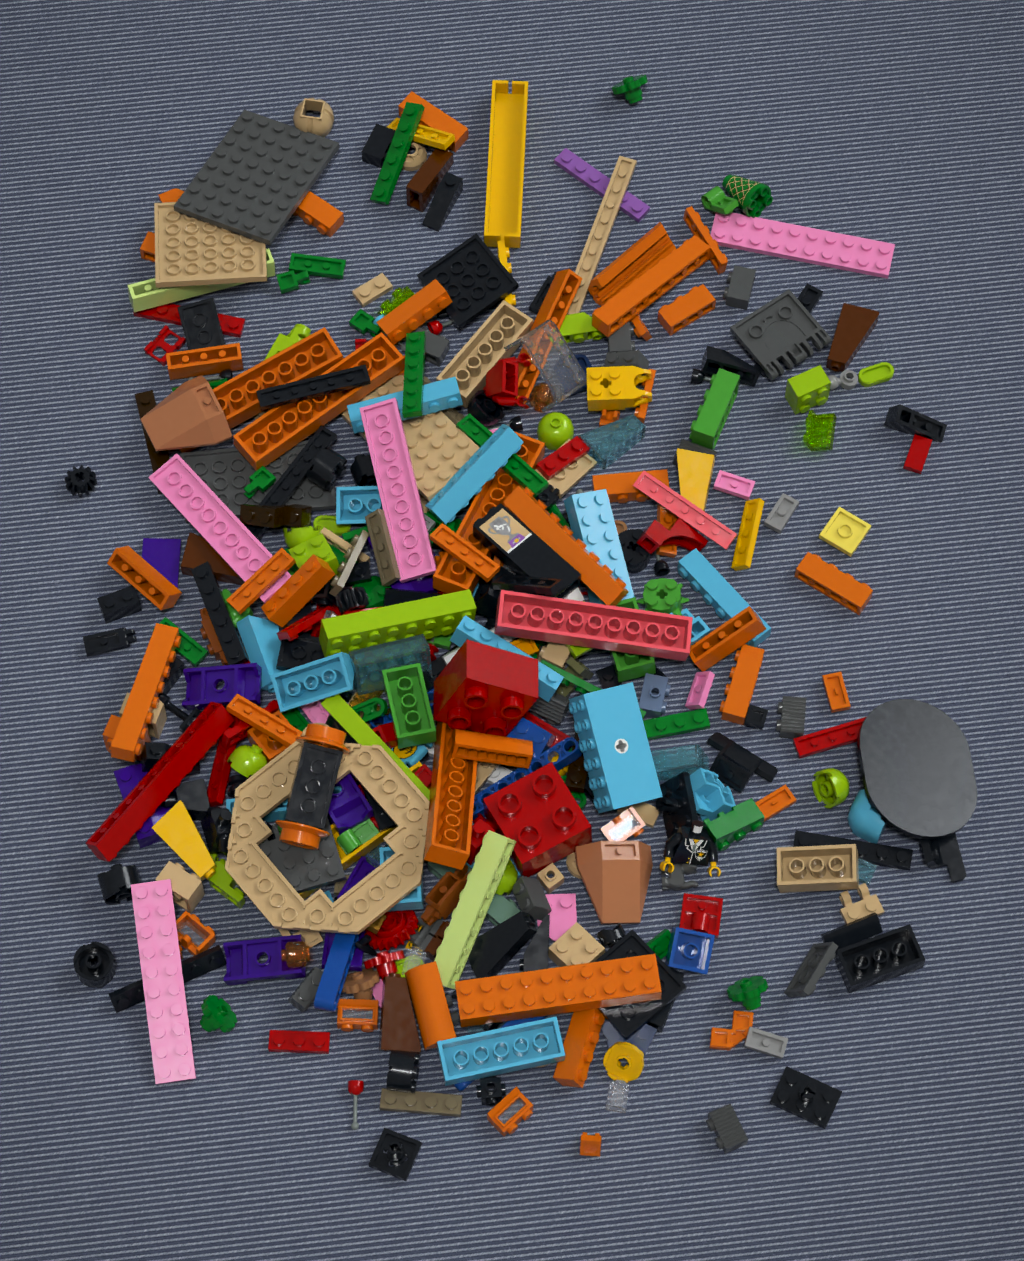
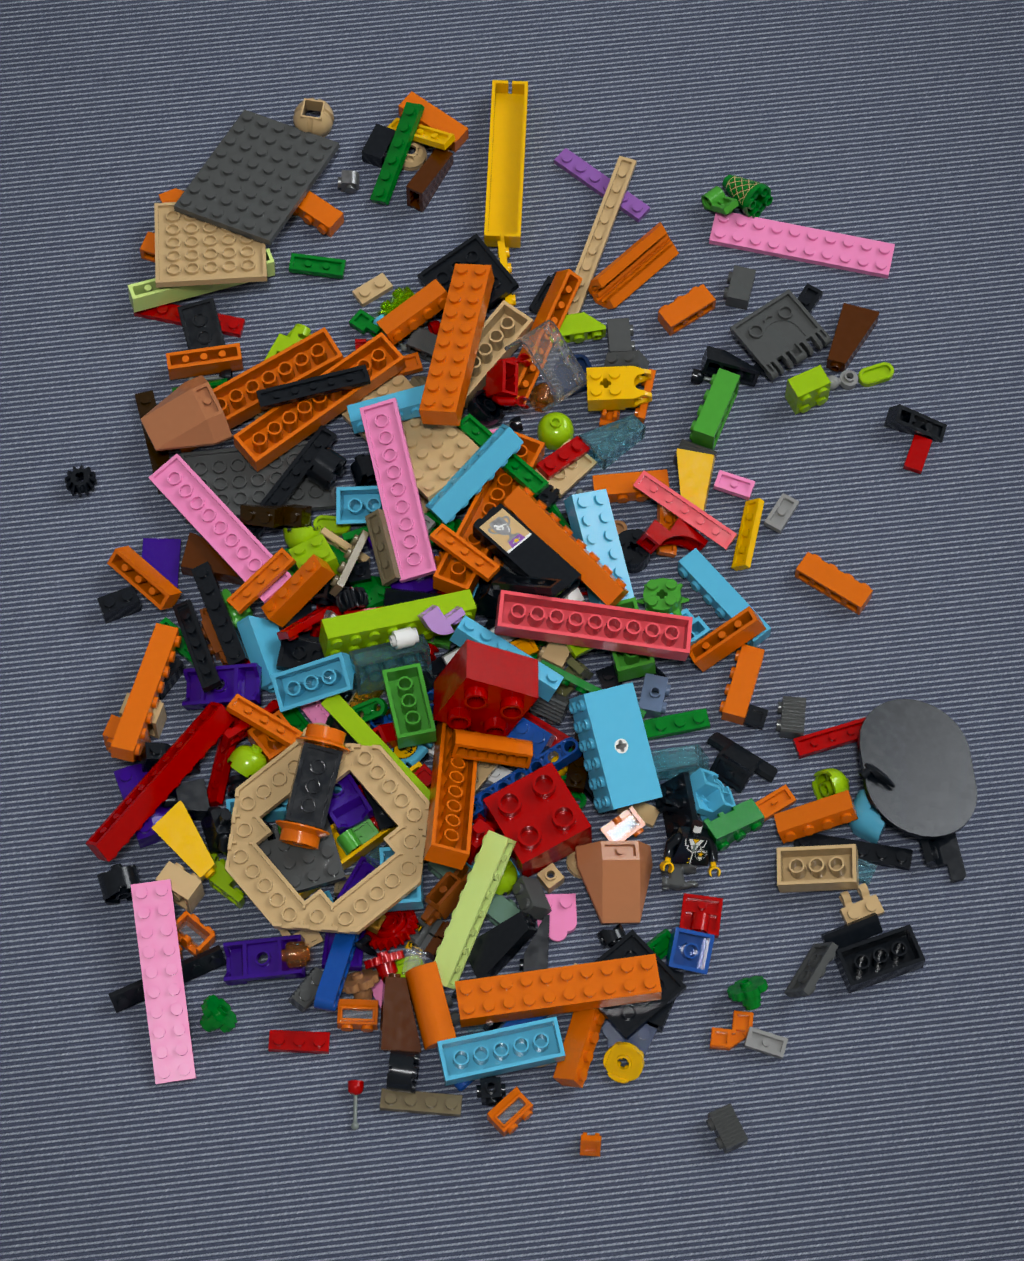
(90, 955): black brick -> none
(108, 641): black hinge -> none
(159, 342): red piece -> none
(188, 719): black bar -> none
(197, 646): none -> black plate
(259, 480): green plate -> none
(289, 280): green plate -> none
(349, 181): none -> flat silver plate
(392, 1142): black plate -> none
(404, 638): none -> white brick
(414, 374): green plate -> none
(437, 622): none -> lavender brick
(443, 201): black slope -> none
(456, 345): none -> orange brick
(575, 948): tan brick -> none
(617, 1096): clear brick -> none
(631, 88): green plant -> none
(640, 328): orange plate -> none
(650, 286): orange brick -> none
(661, 568): black hinge -> none
(696, 226): orange plate -> none
(699, 690): bright pink plate -> none
(805, 1097): black plate -> none
(815, 816): none -> orange brick
(820, 431): clear neon green bracket -> none
(836, 692): orange plate -> none
(845, 531): light yellow plate -> none
(877, 773): none -> black bar

